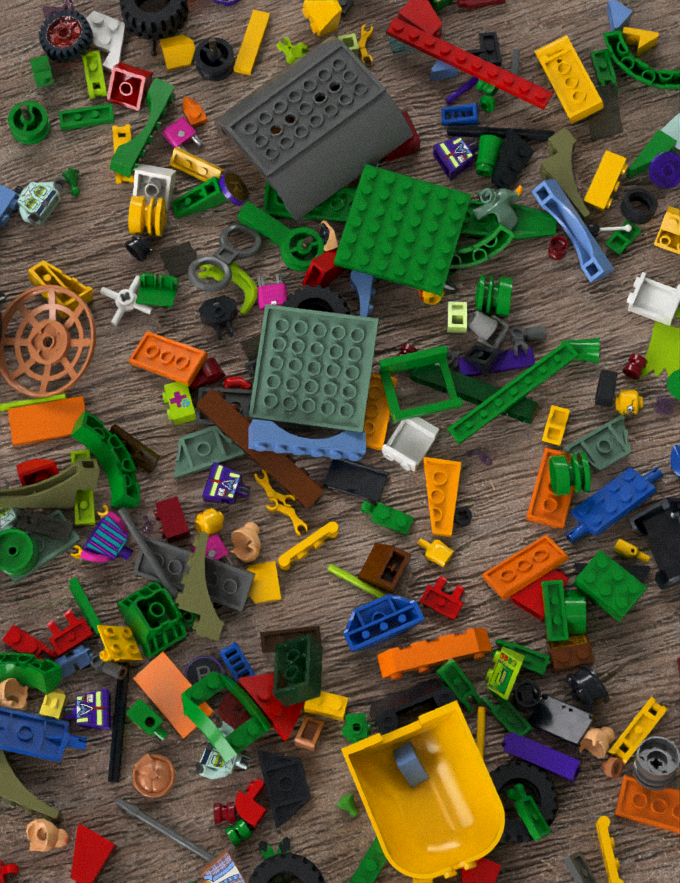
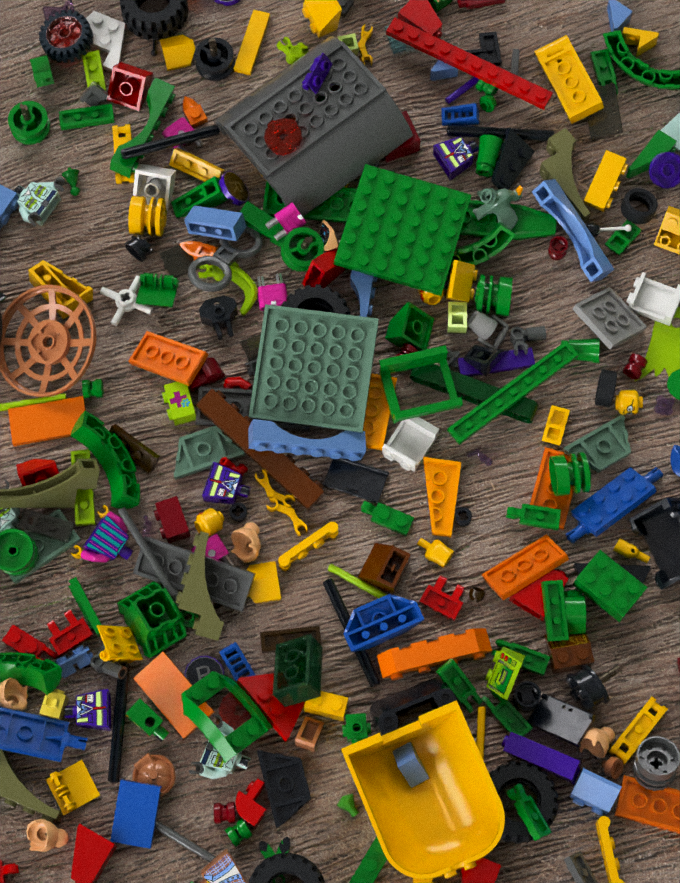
(72, 787): none -> yellow hinge
(92, 388): none -> green wheel
(94, 94): none -> dark grey panel
(136, 813): none -> blue tile
(170, 142): none -> black axle
(198, 249): none -> orange plate
(215, 223): none -> medium blue brick
(227, 463): none -> red arm
(233, 508): none -> black bush
(283, 126): none -> clear red plate
(289, 219): none -> dark pink piece
(319, 72): none -> dark purple hinge
(344, 617): none -> black axle
(410, 327): none -> green slope
(461, 281): none -> yellow slope
(476, 593): none -> dark brown hinge
(536, 516): none -> green plate
(594, 792): none -> medium blue slope
(609, 318): none -> light grey plate

